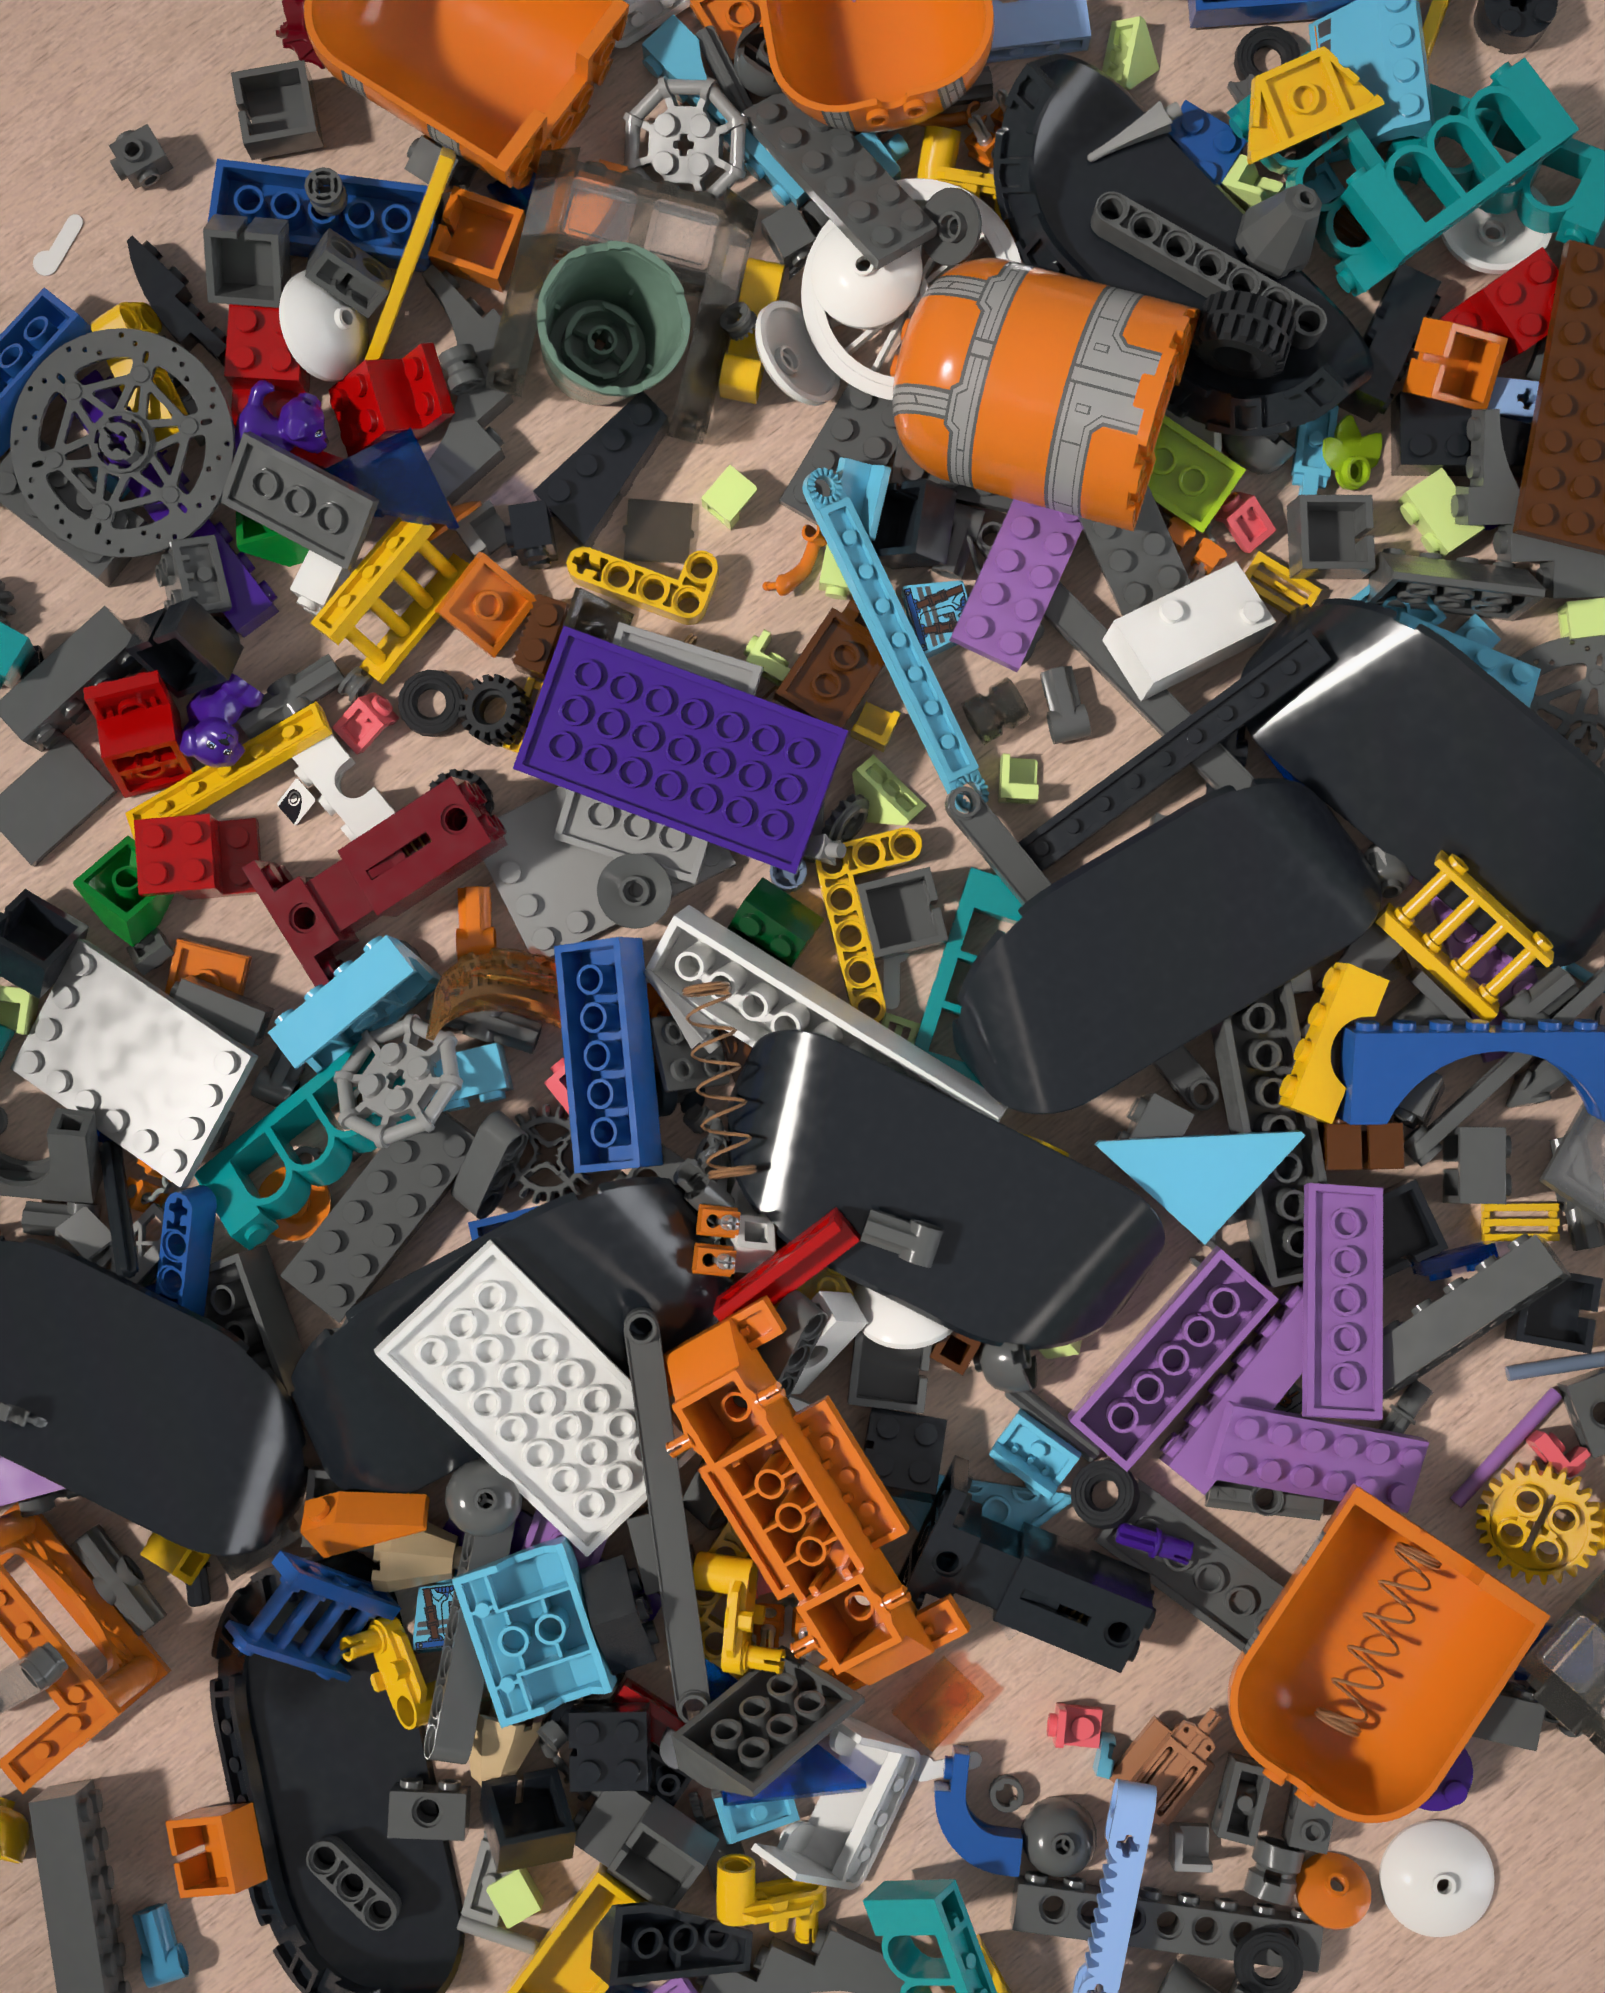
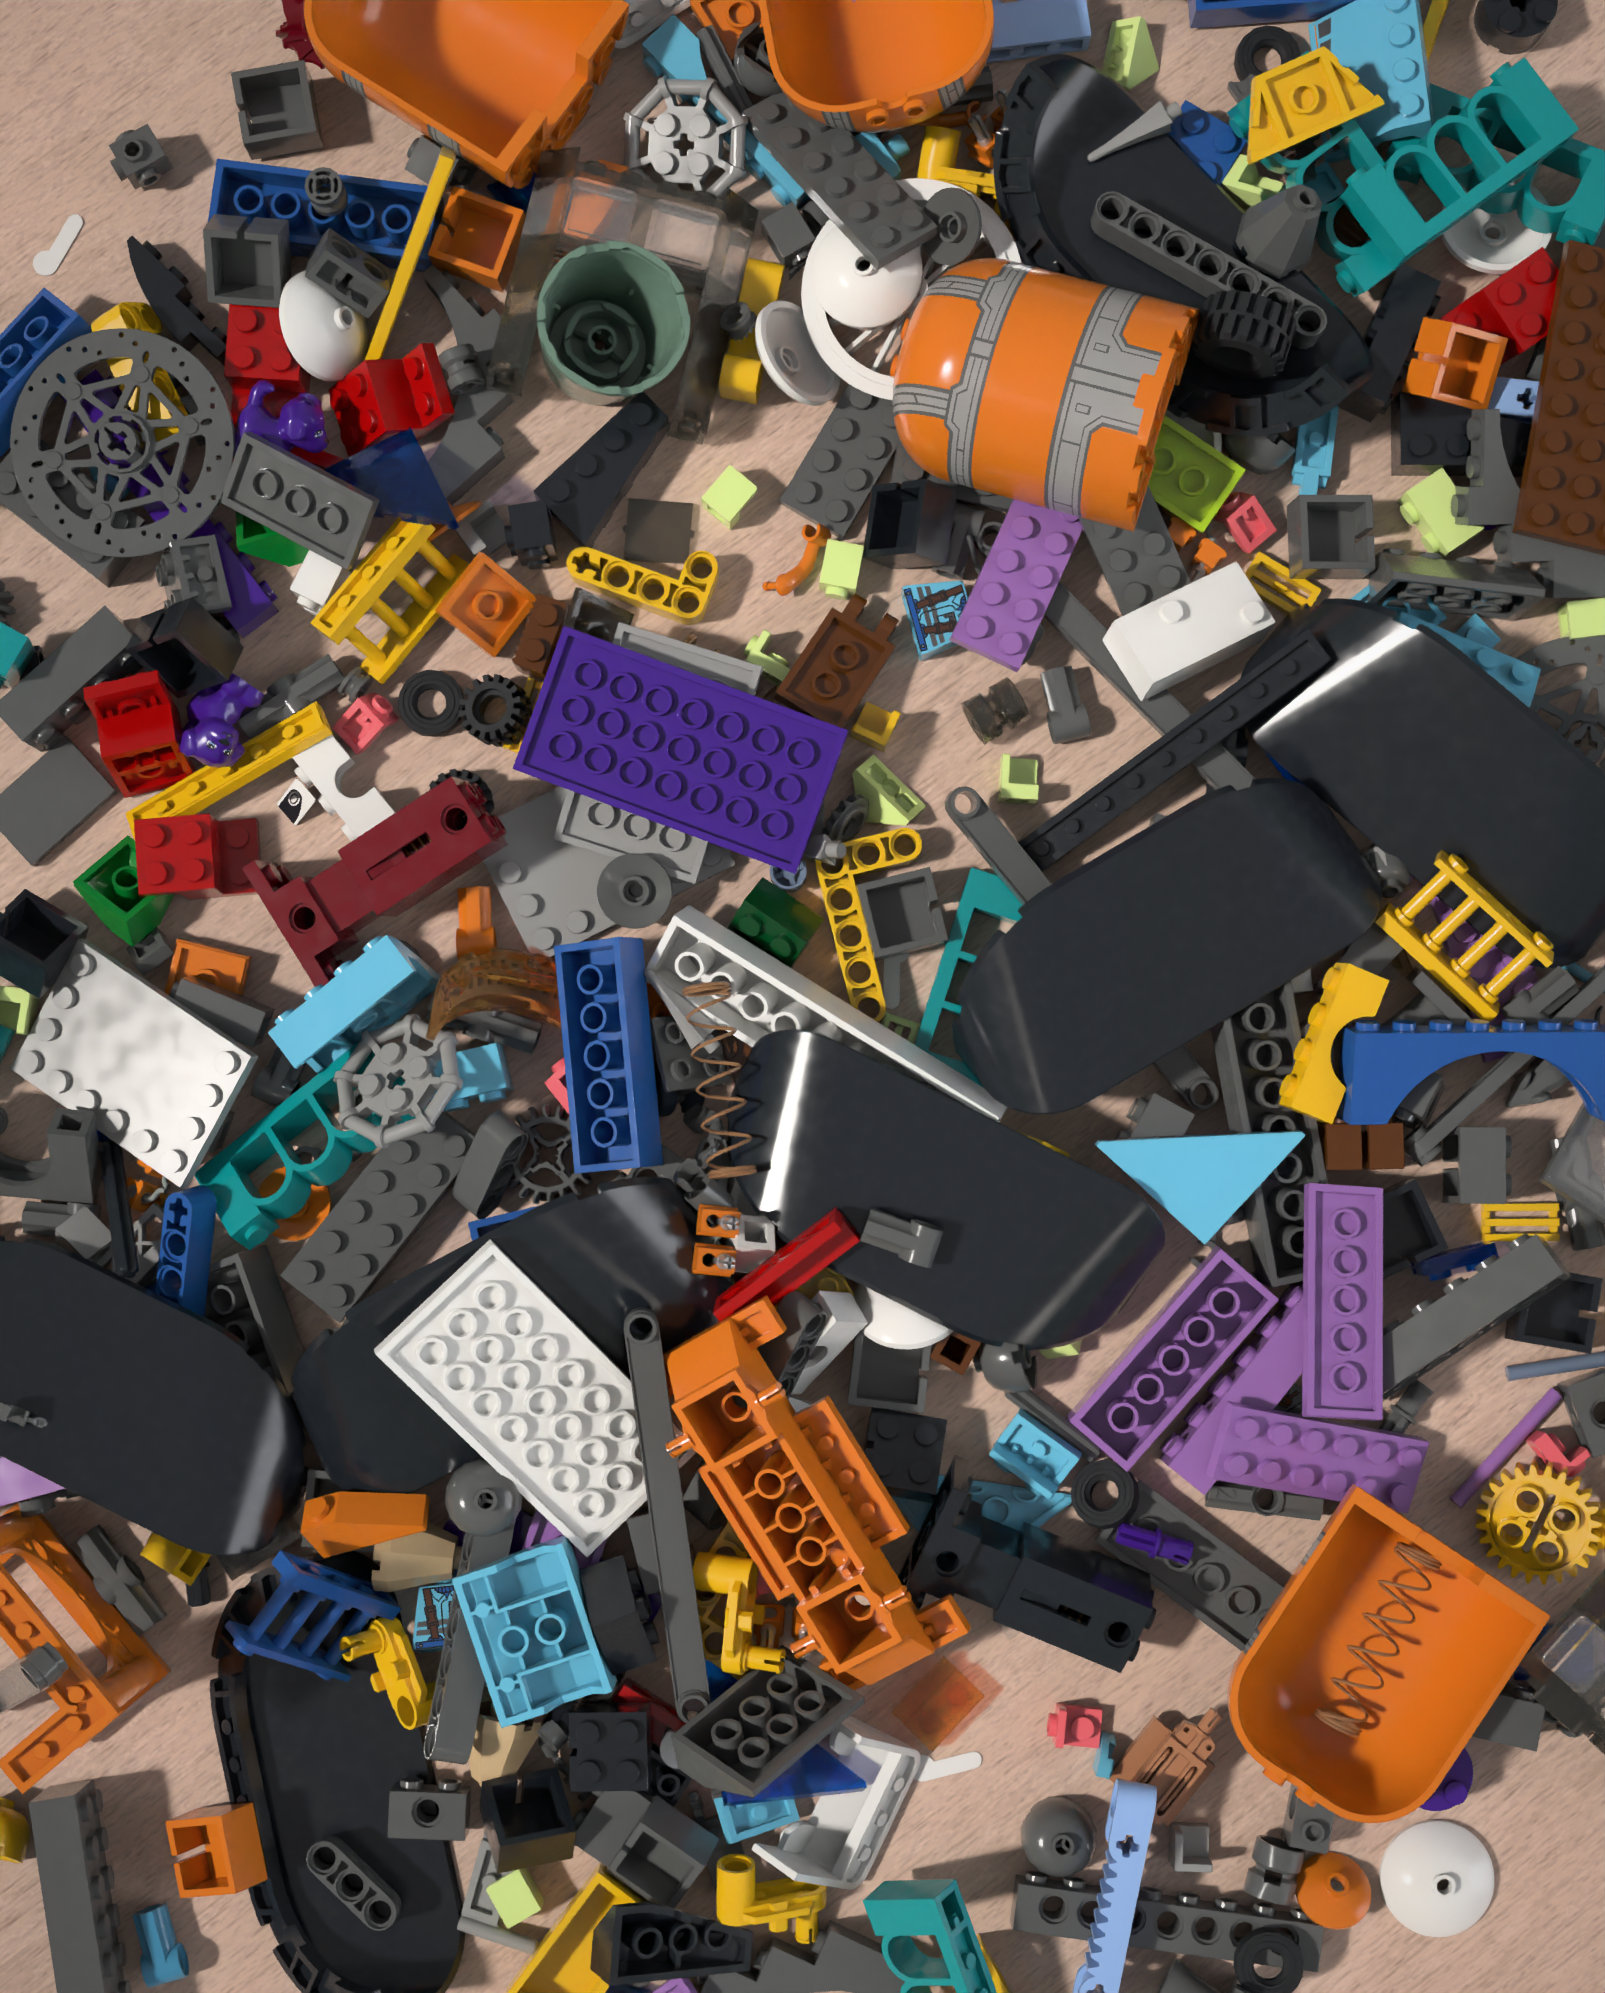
(866, 488): medium azure panel -> none
(894, 637): medium azure plate -> none
(979, 1843): blue arch -> none
(1014, 1802): dark grey bush -> none
(1240, 1800): dark grey brick -> none
(1352, 453): lime plate -> none

